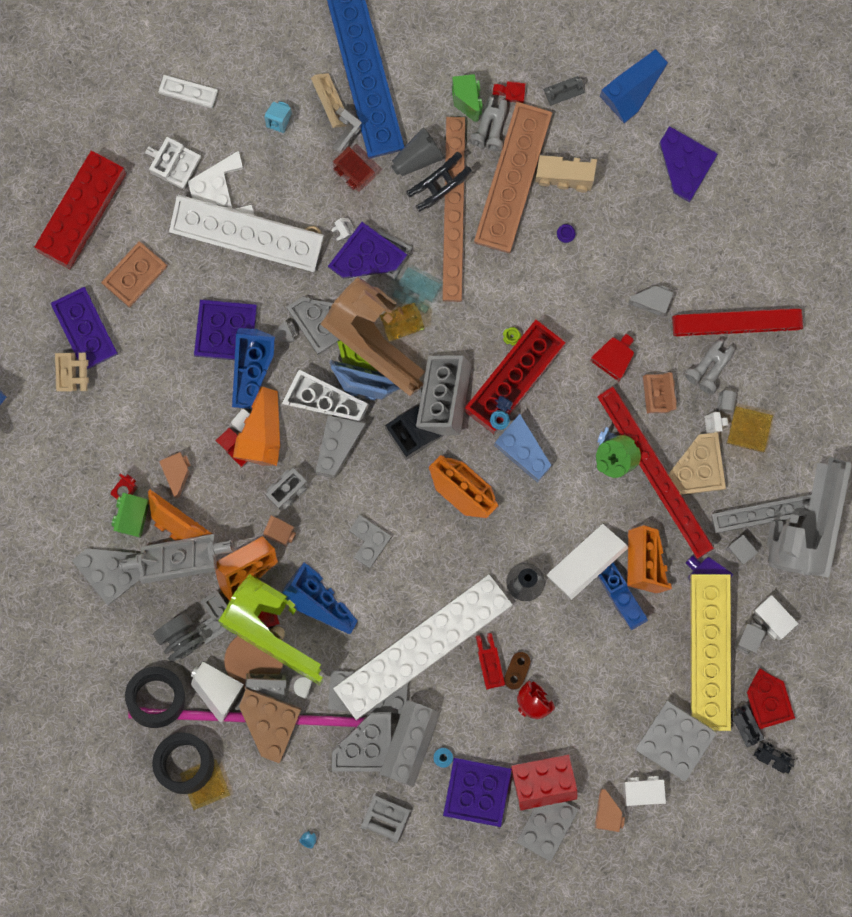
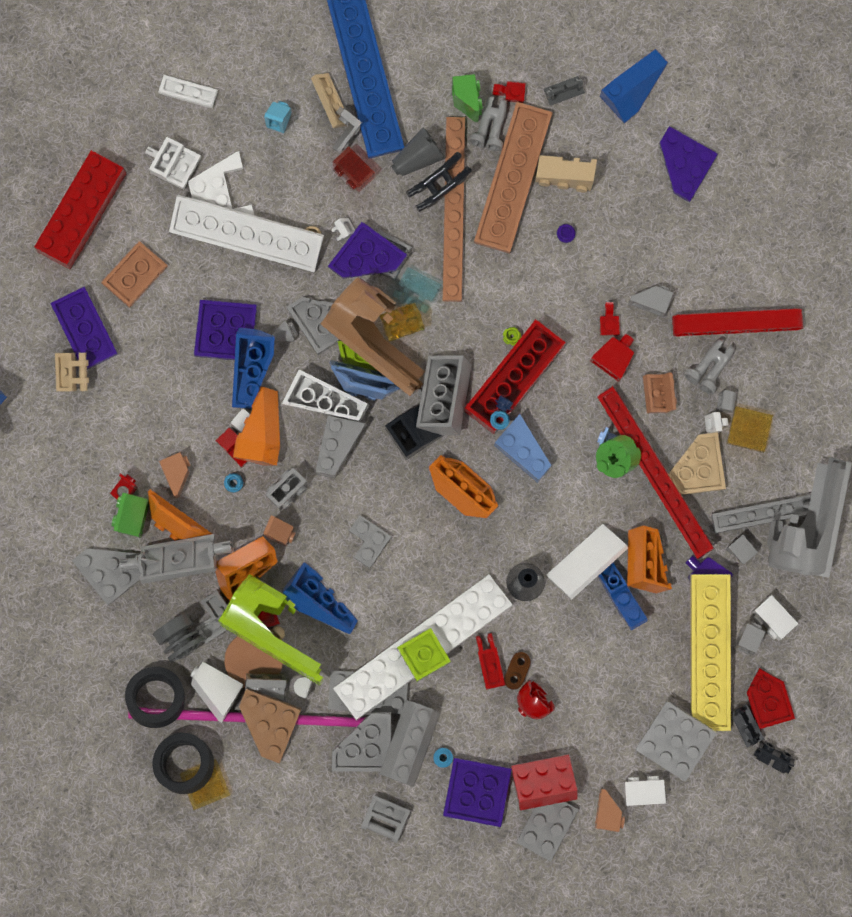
(229, 478): none -> dark azure plate
(308, 840): dark azure hinge -> none
(423, 654): none -> lime plate
(609, 324): none -> red plate

